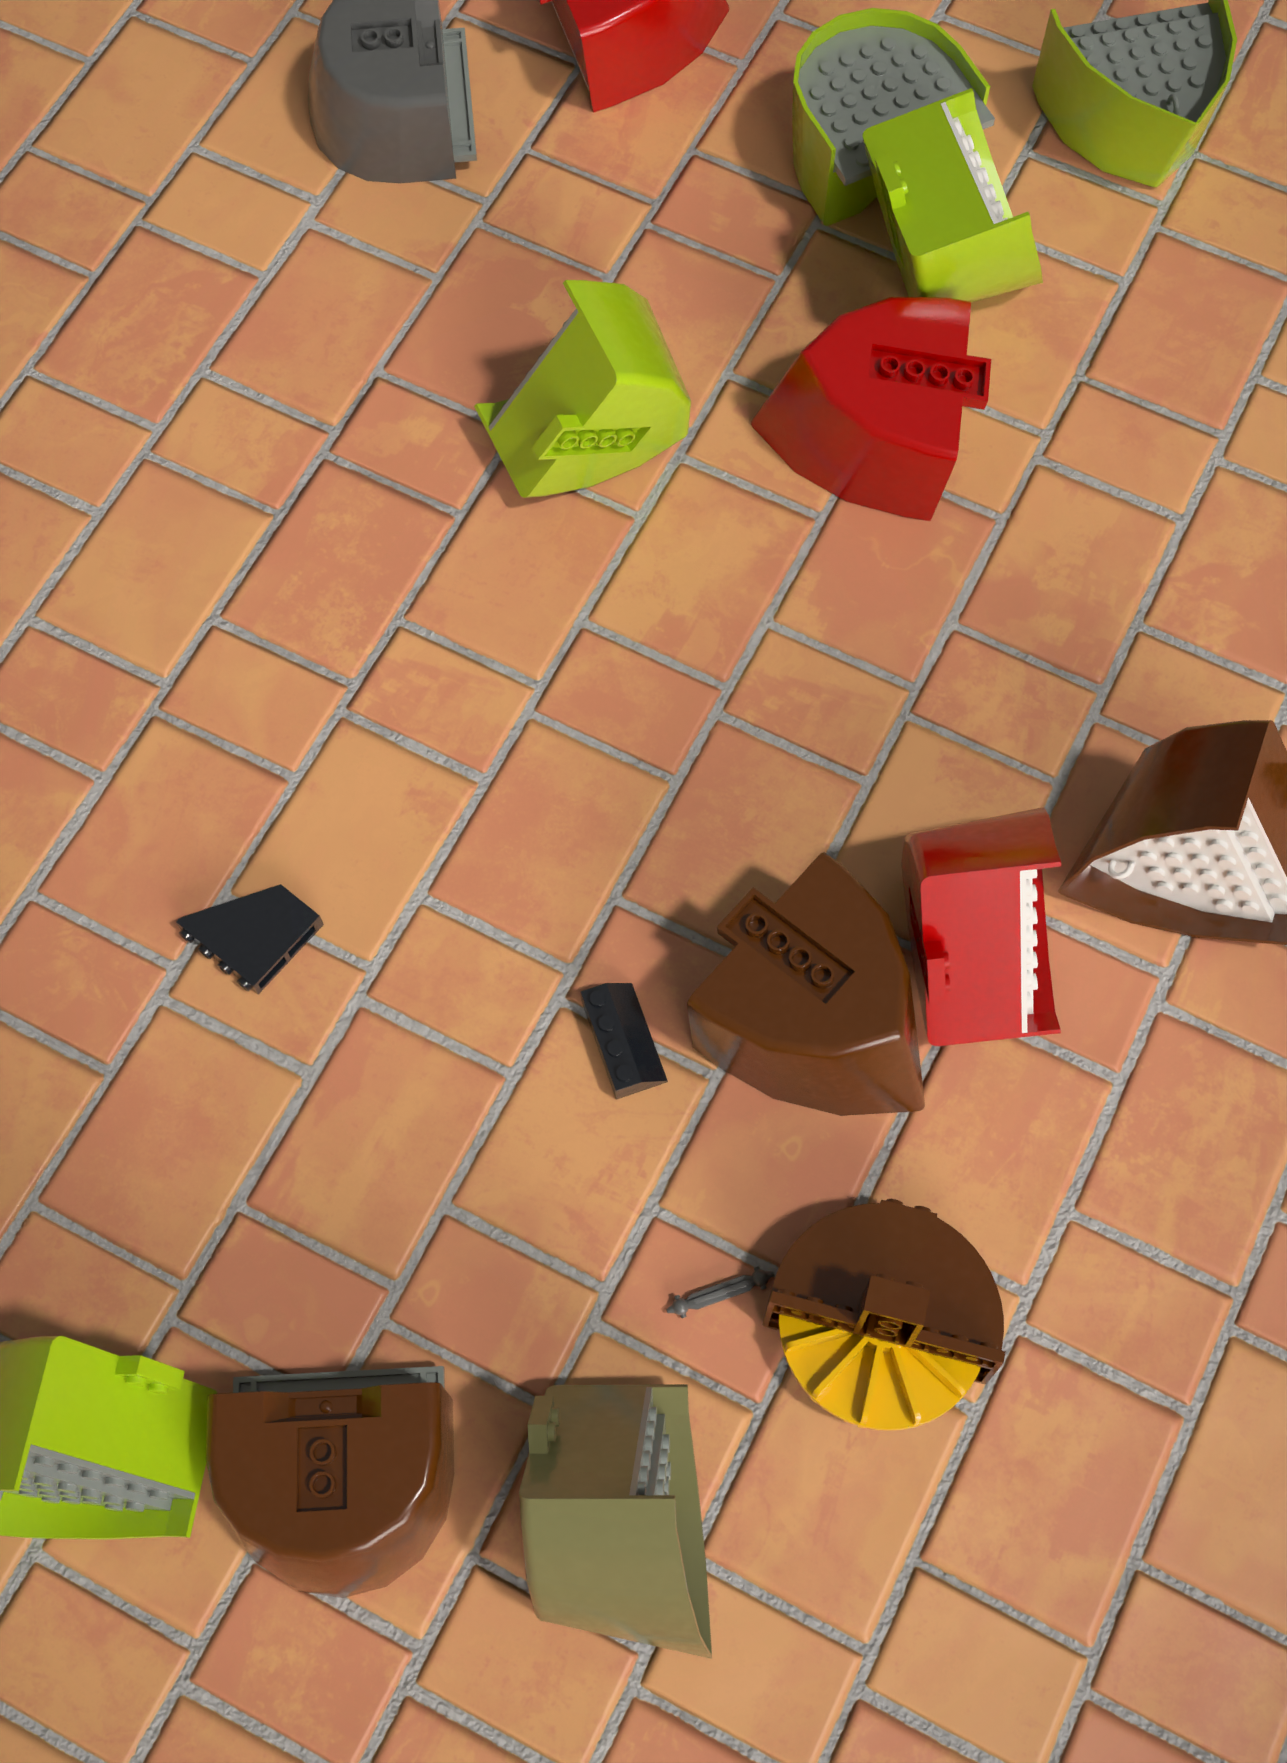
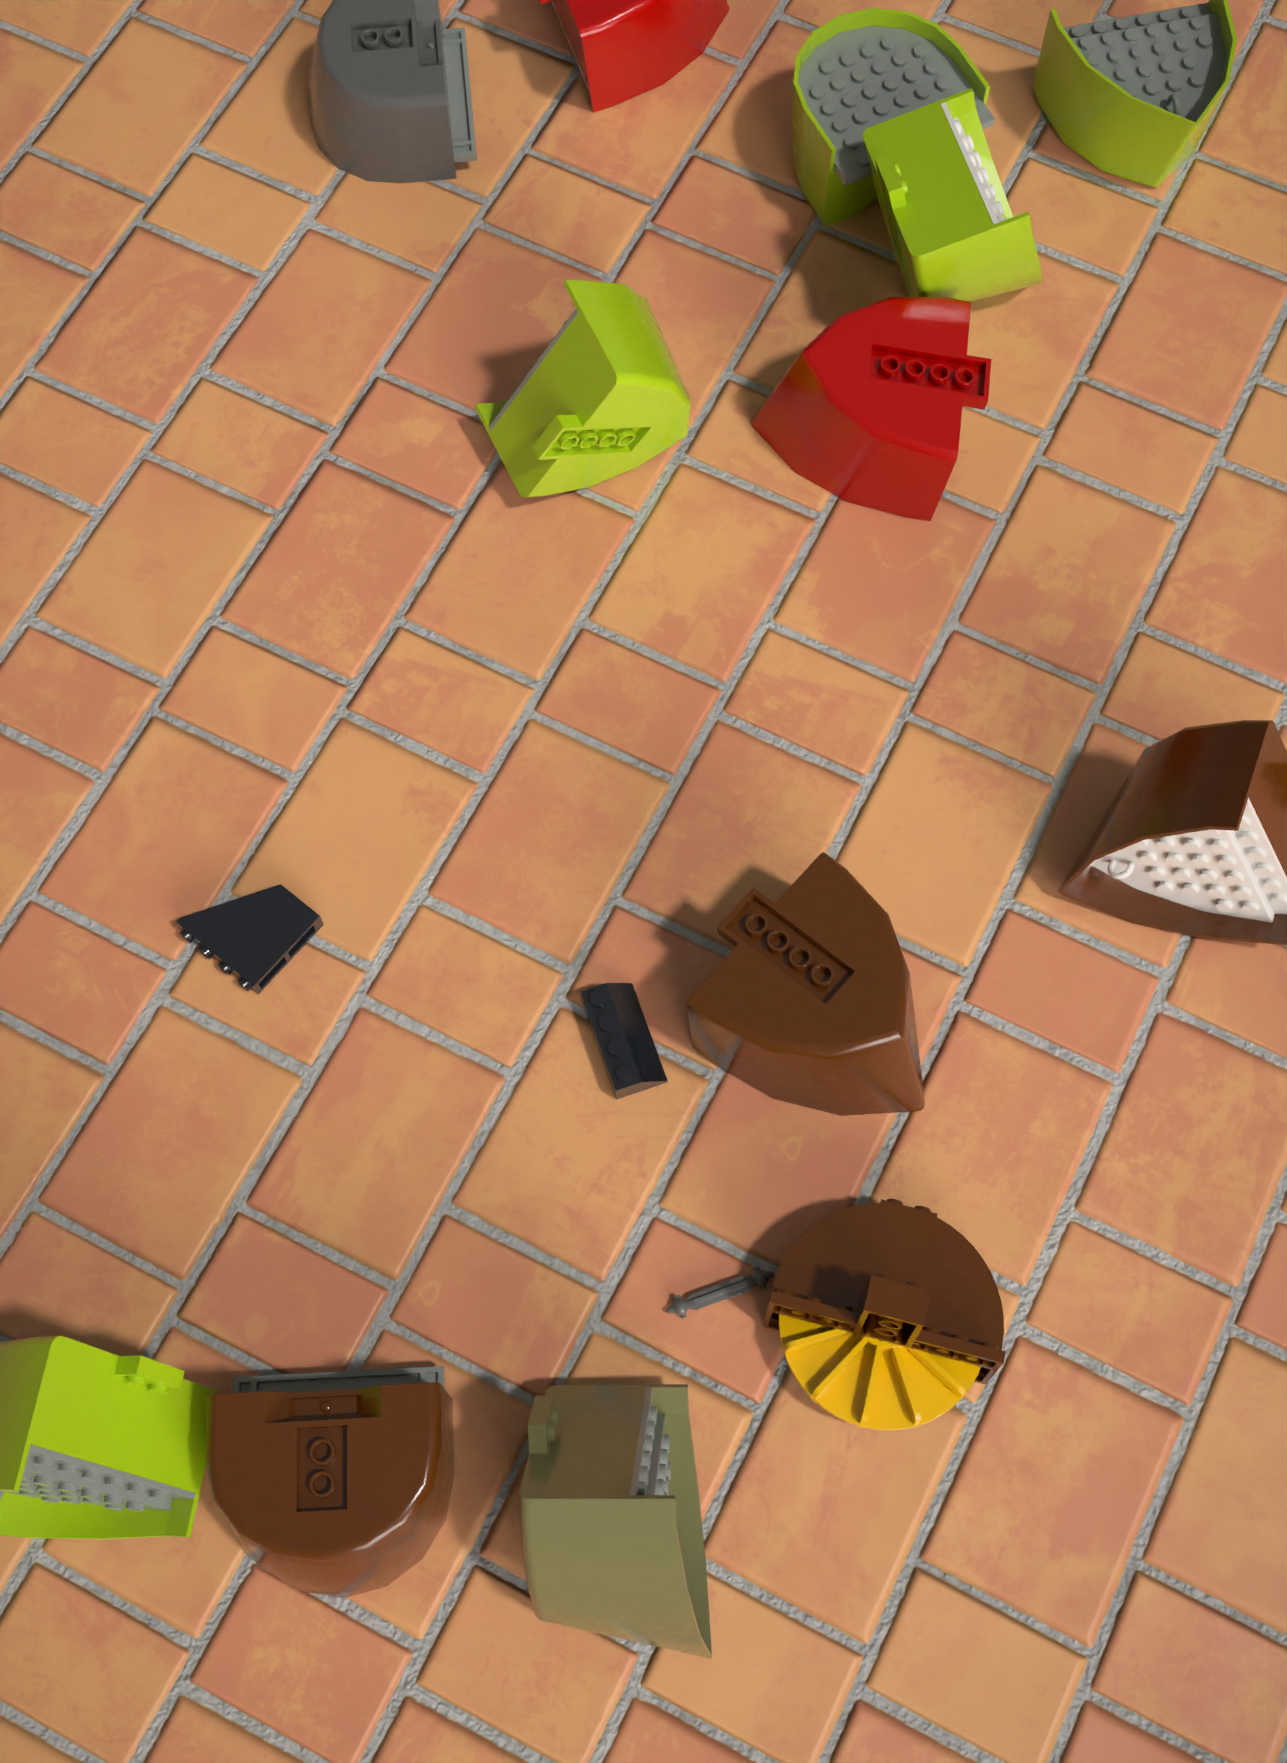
(981, 927): piece -> none

